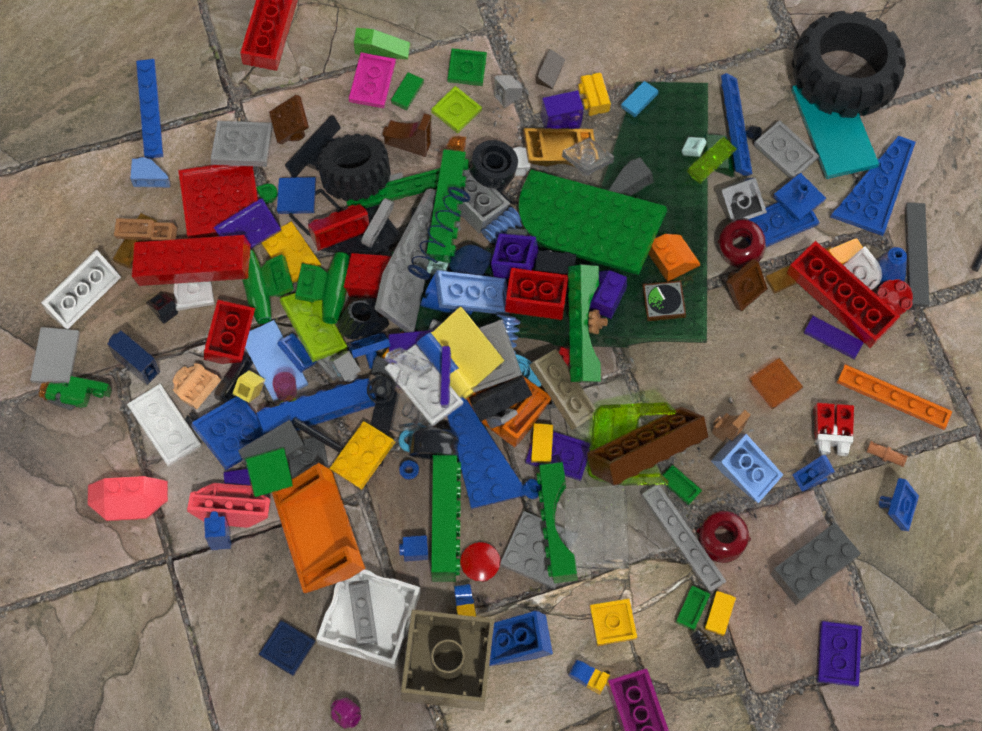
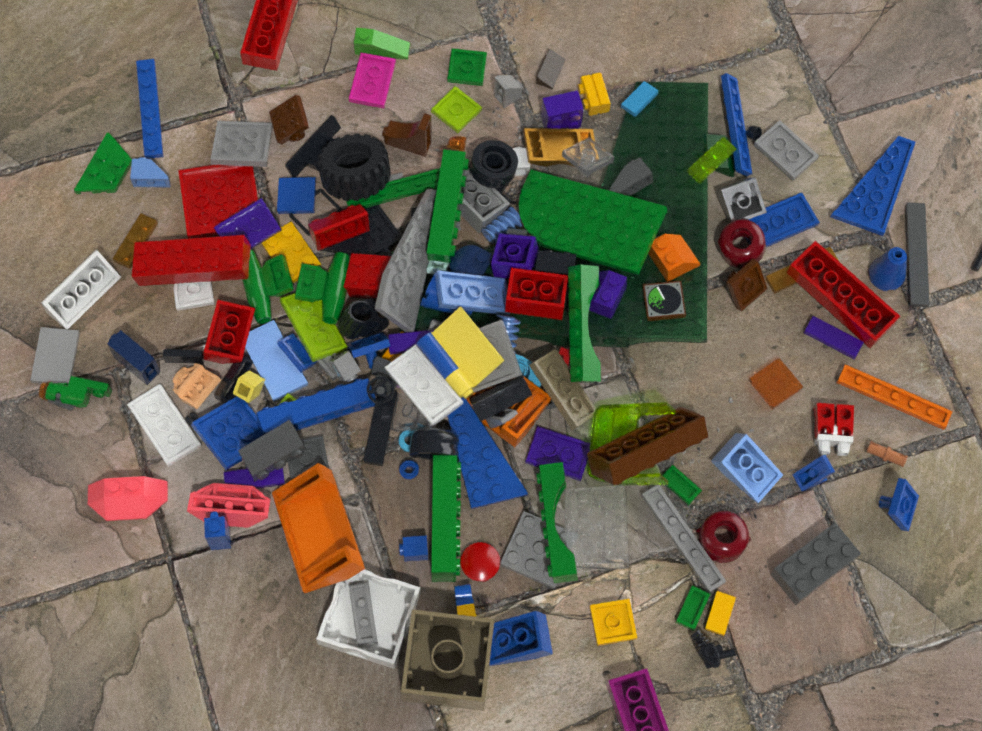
(105, 169): none -> green wing
(144, 230): medium nougat slope -> none
(162, 307): black slope -> none
(183, 356): none -> black tile
(267, 192): green tile -> none
(268, 472): green tile -> none
(284, 386): clear pink piece -> none
(287, 648): dark blue tile -> none
(317, 435): black piece -> none
(345, 713): magenta head -> none
(362, 455): yellow plate -> none
(377, 222): light grey beam -> none
(407, 91): green tile -> none
(408, 365): clear tile -> none
(426, 275): dark blue piece -> none
(445, 377): dark purple tile -> none
(531, 488): blue tile -> none
(542, 443): yellow tile -> none
(588, 676): leg -> none
(596, 321): medium nougat plant -> none
(694, 146): light aqua tile -> none
(730, 426): medium nougat slope -> none
(799, 197): blue tile -> none
(837, 140): teal tile -> none
(839, 654): dark purple tile -> none
(846, 251): light orange tile -> none
(855, 35): black tyre -> none
(865, 268): white tile -> none
(896, 294): red dish -> none

